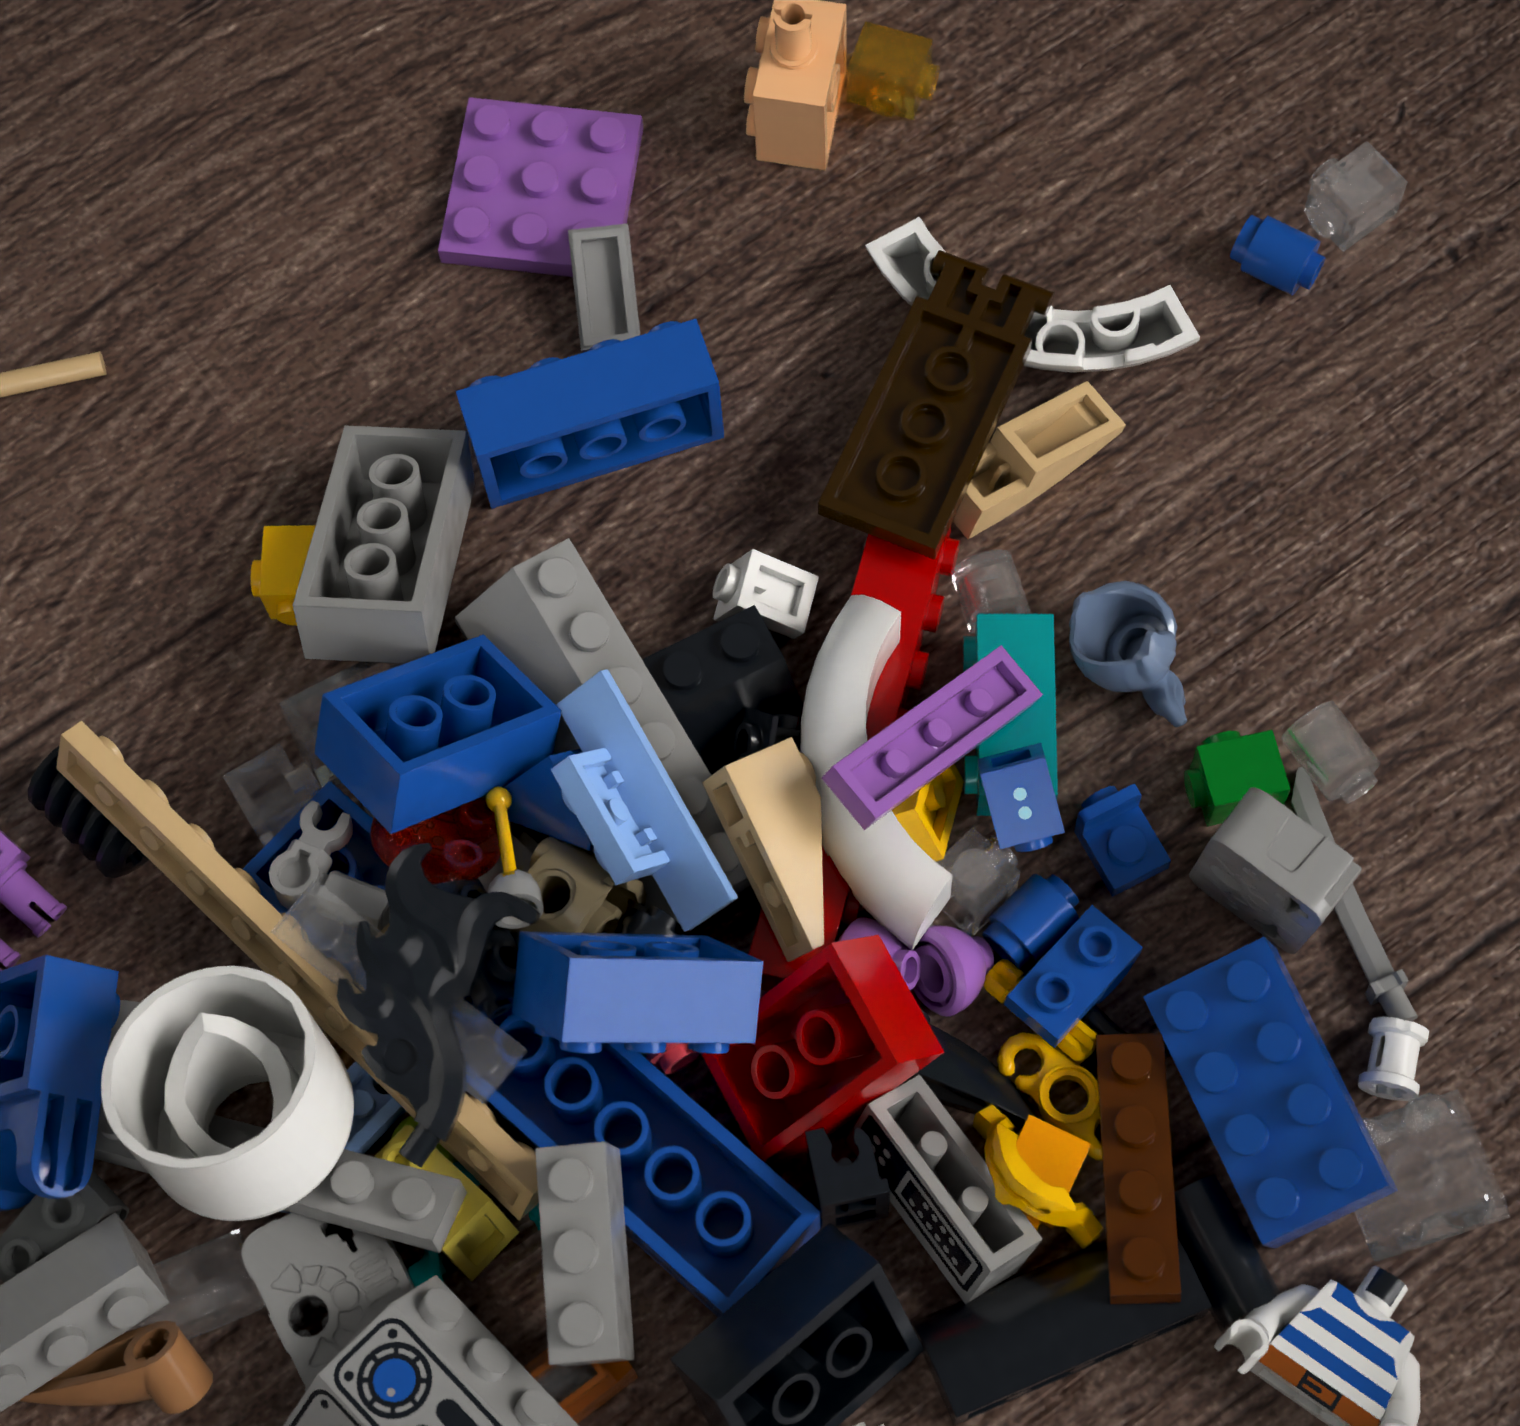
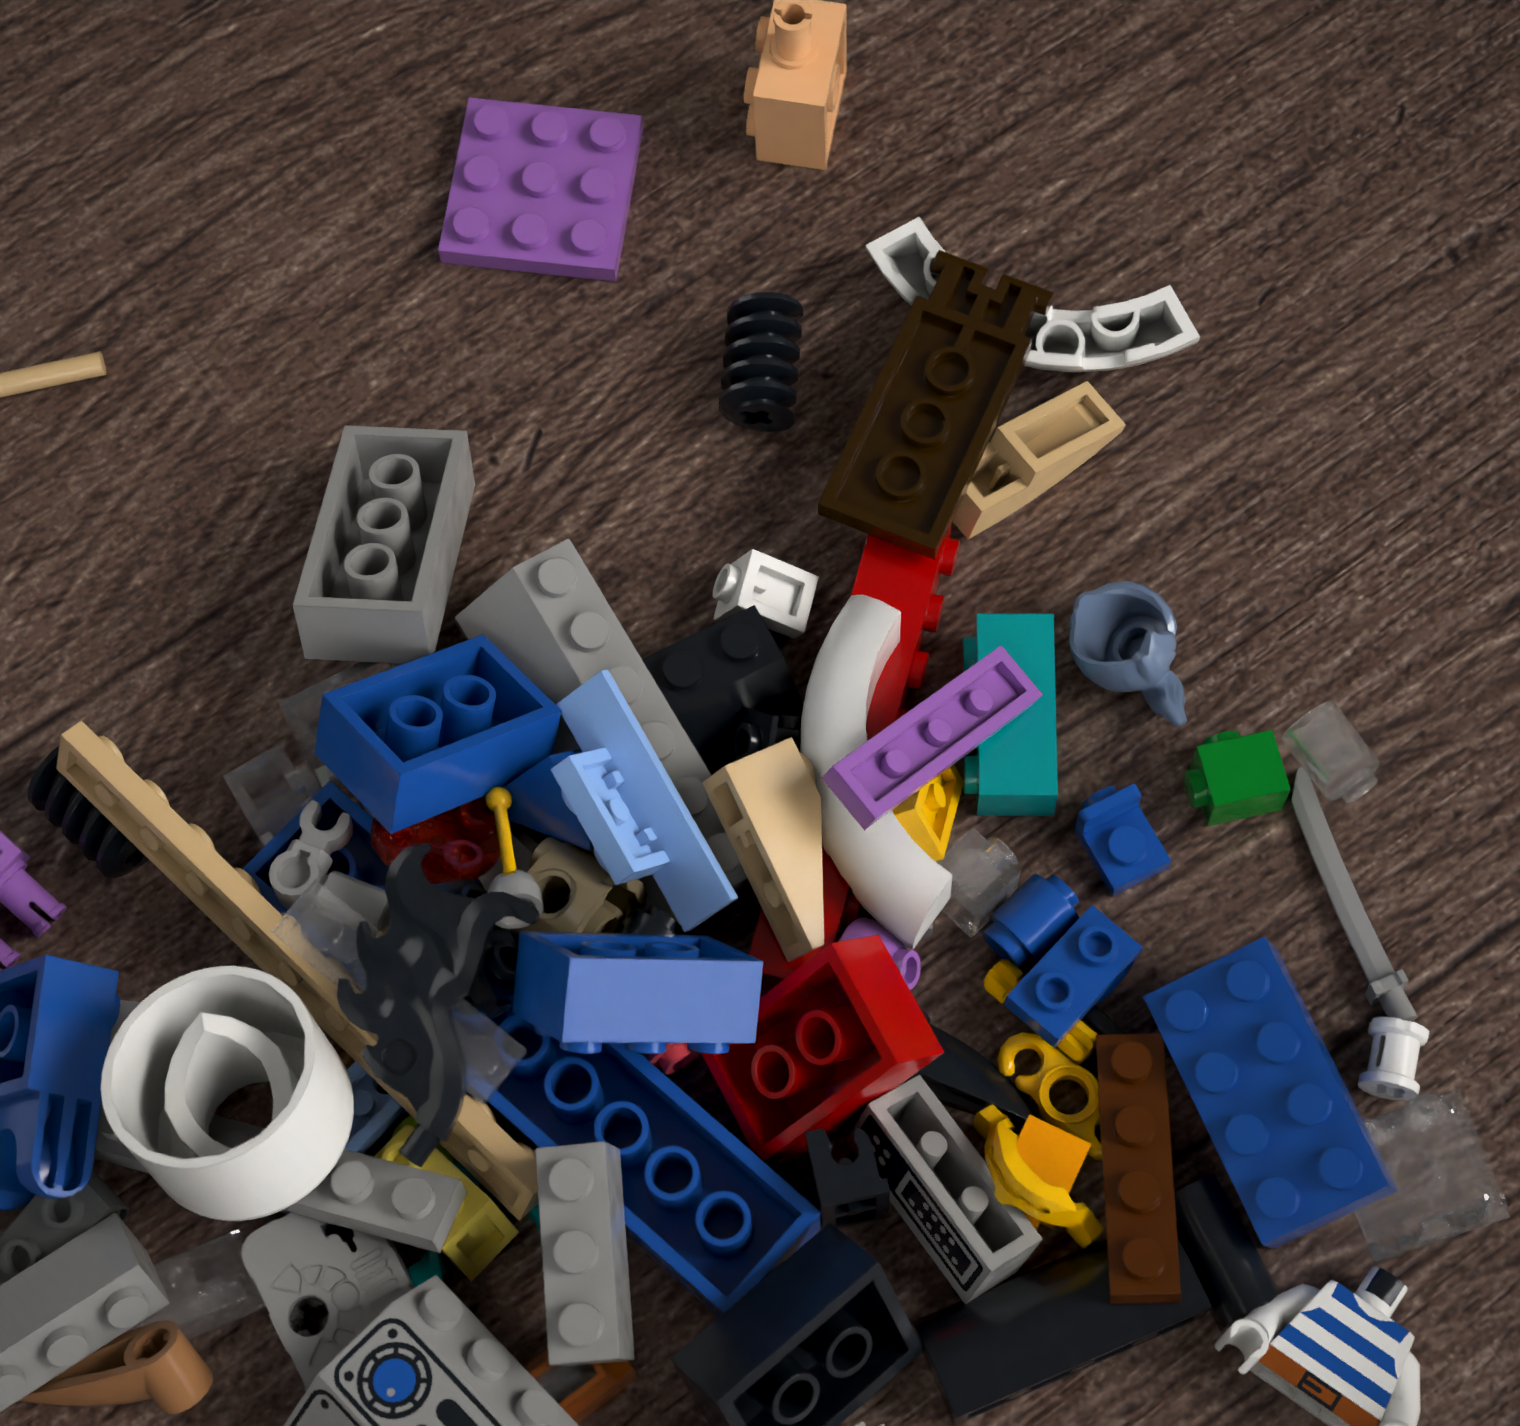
(280, 569): yellow brick -> none
(592, 412): blue brick -> none
(604, 284): light grey tile -> none
(760, 361): none -> black piece
(891, 71): clear yellow brick -> none
(951, 969): medium lavender brick -> none
(989, 586): clear brick -> none
(1021, 798): blue brick -> none
(1274, 870): light grey axle -> none
(1277, 254): blue brick -> none
(1353, 195): clear brick -> none

